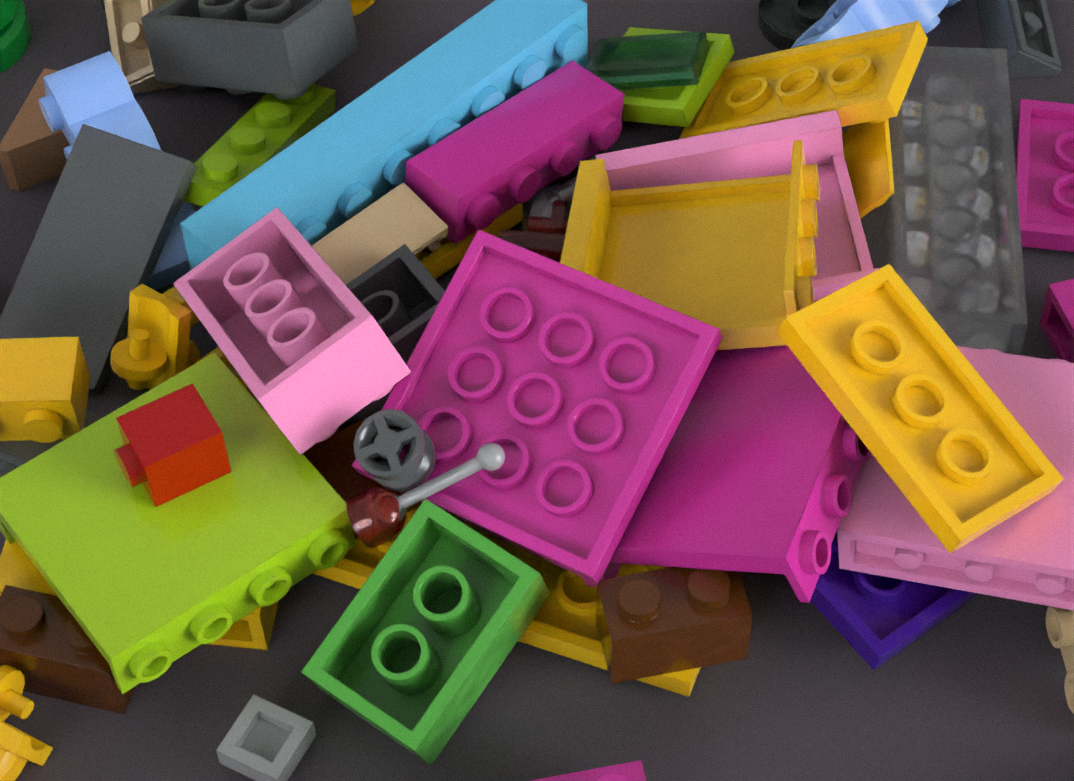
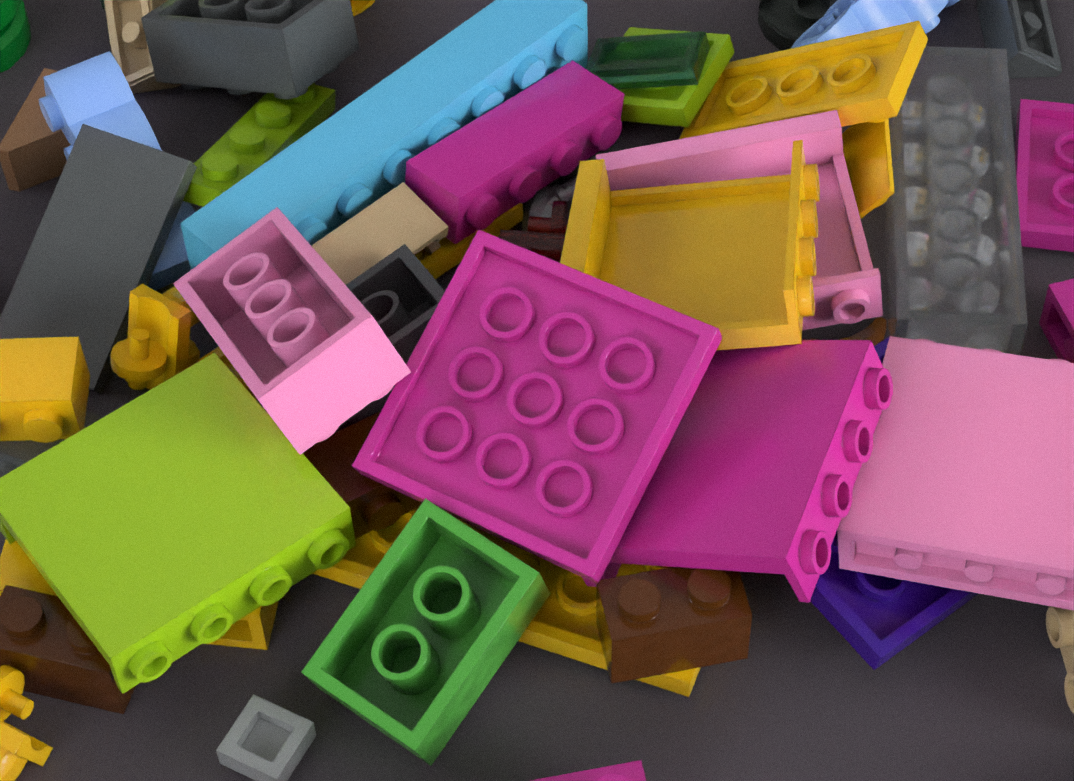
(171, 446): red brick -> none
(381, 513): hinge -> none
(383, 439): dark grey wheel -> none
(919, 407): yellow plate -> none

